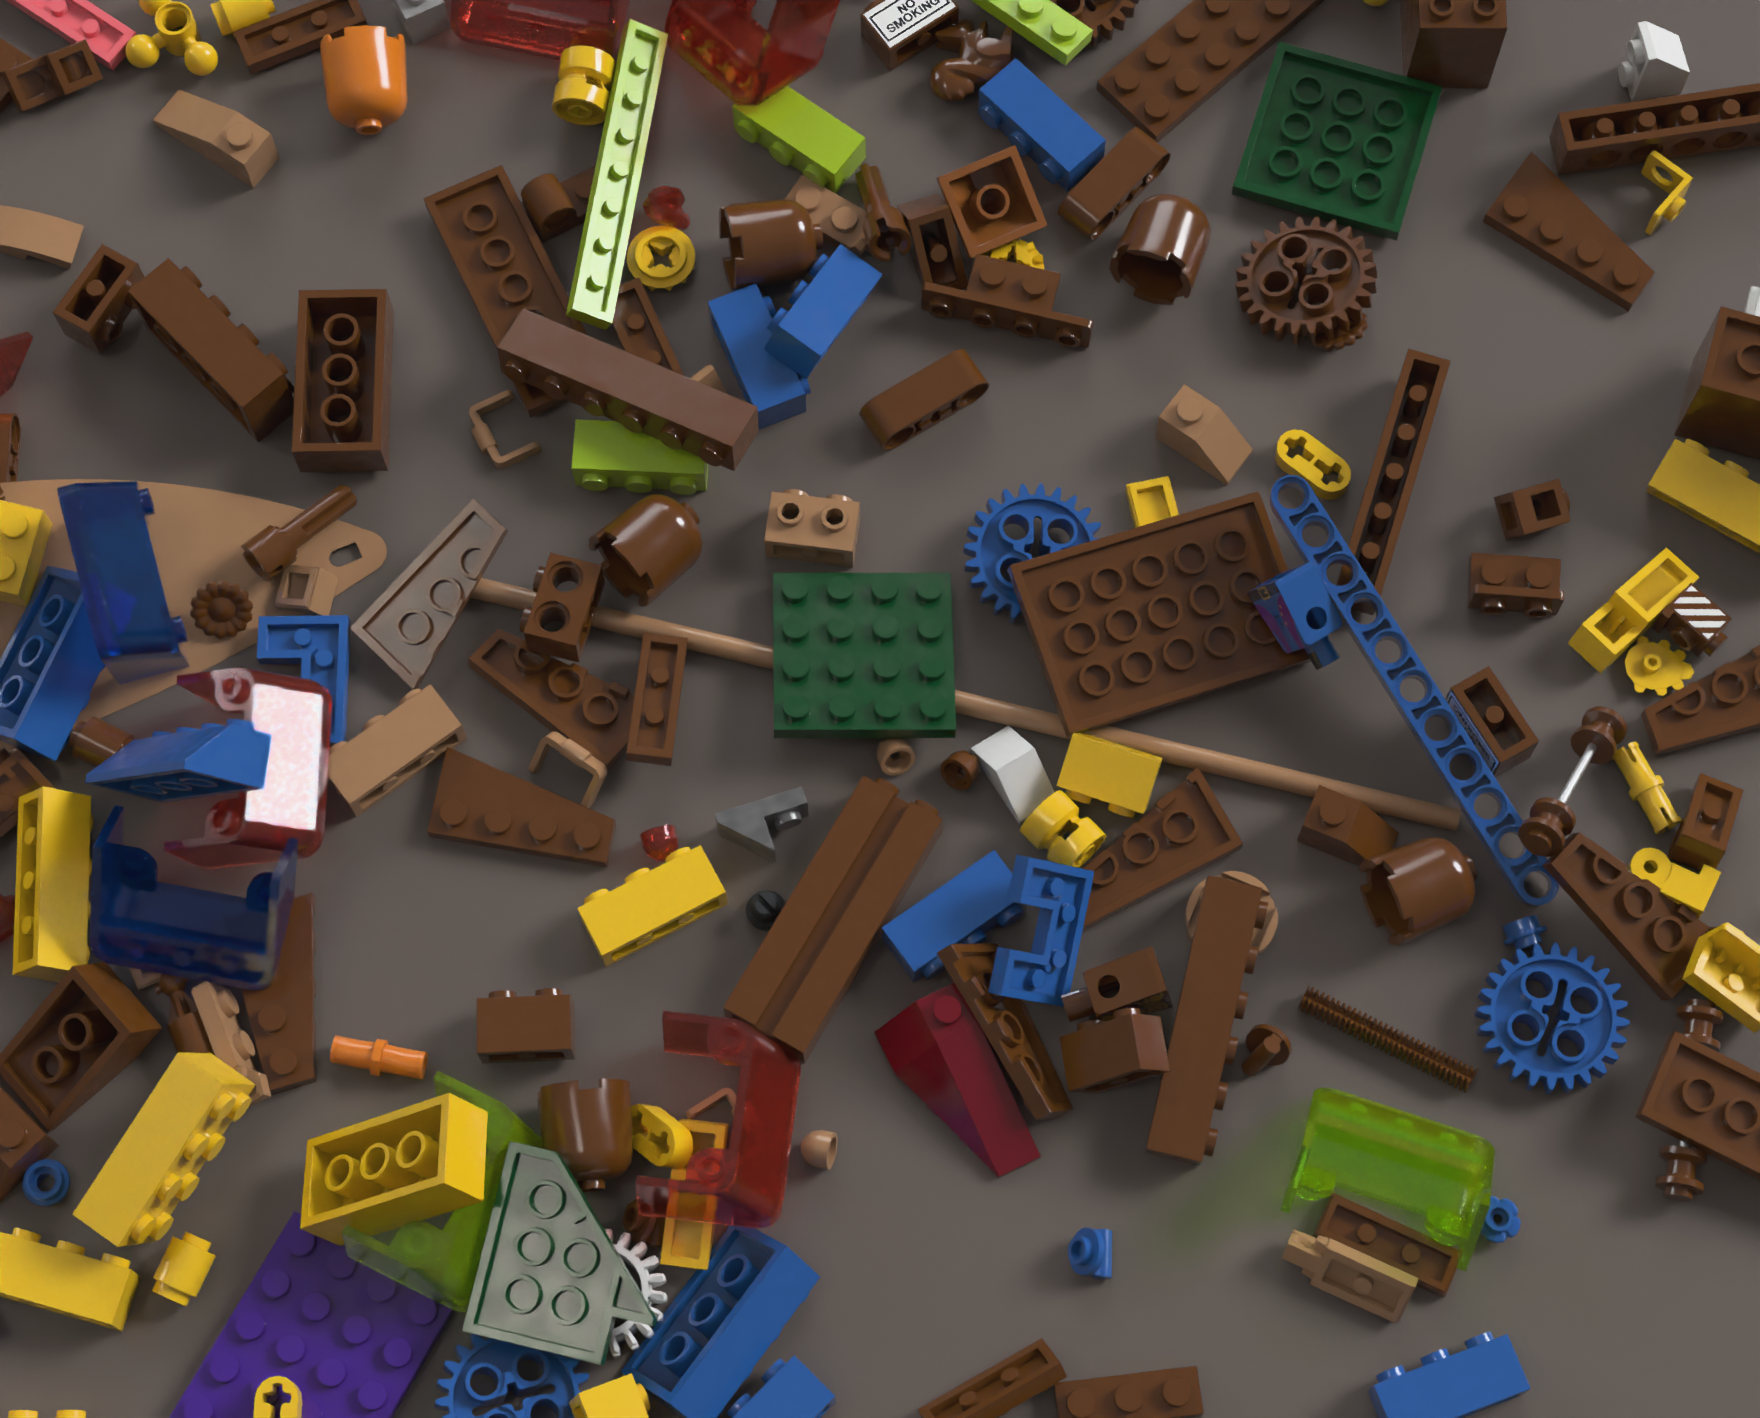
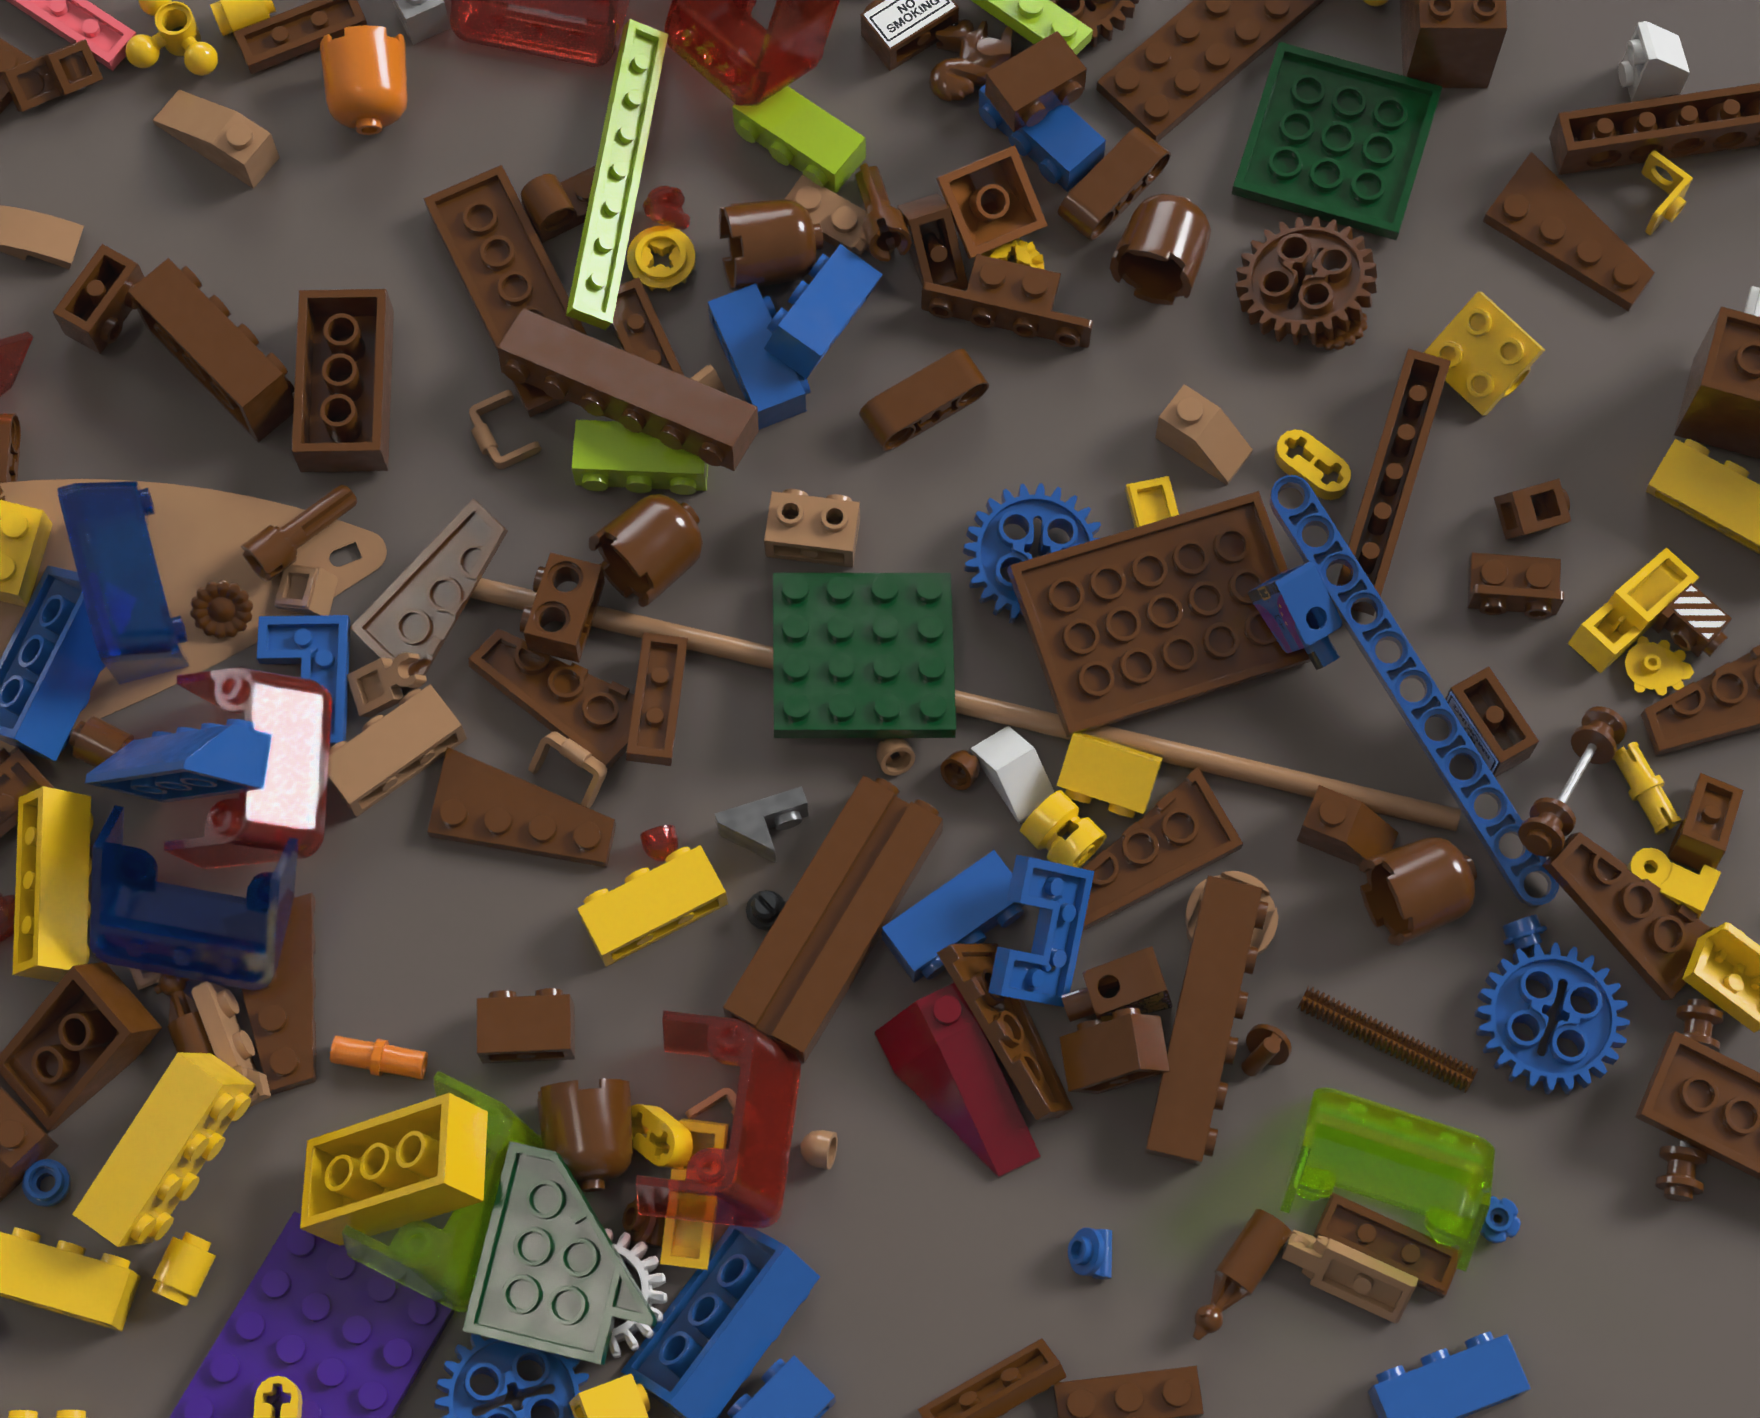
(380, 683): none -> medium nougat plate
(583, 85): yellow wheel -> none
(1036, 82): none -> reddish brown brick
(1242, 1268): none -> reddish brown wheel
(1486, 353): none -> yellow plate

